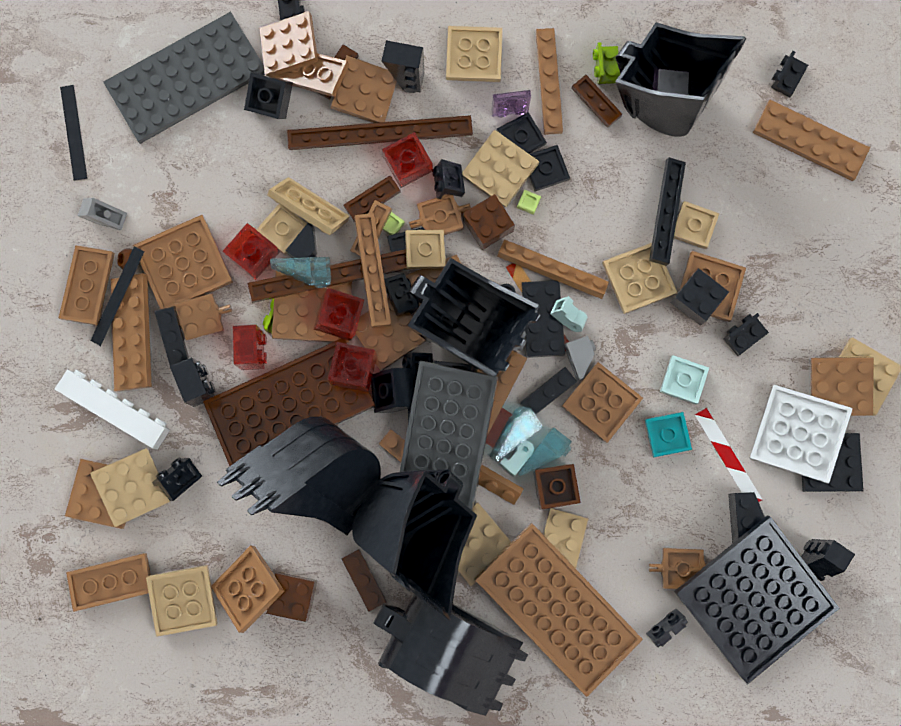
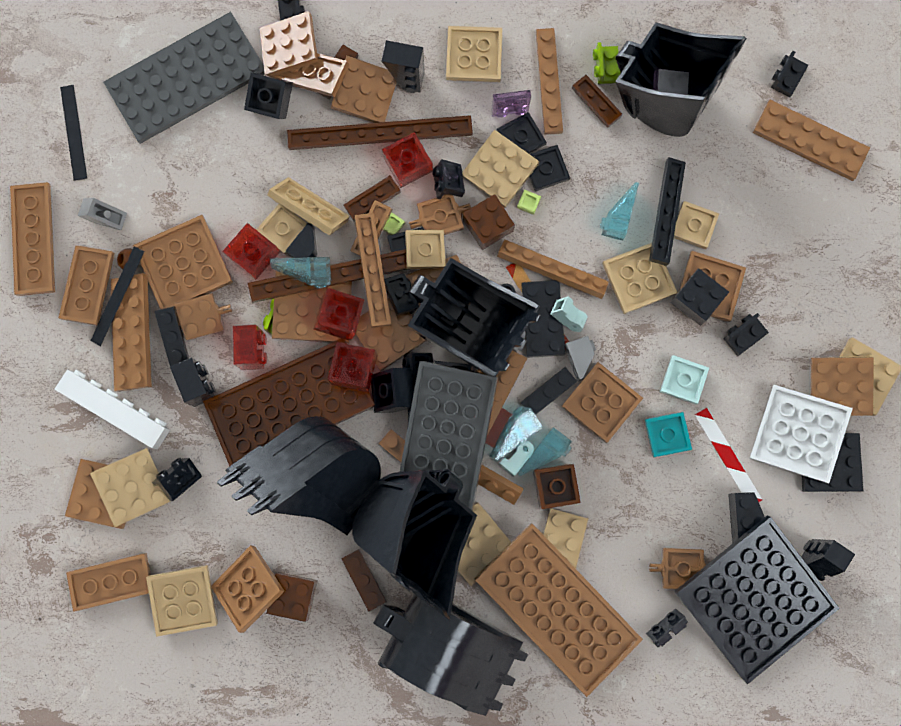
(32, 239): none -> medium nougat plate
(618, 218): none -> clear light blue slope

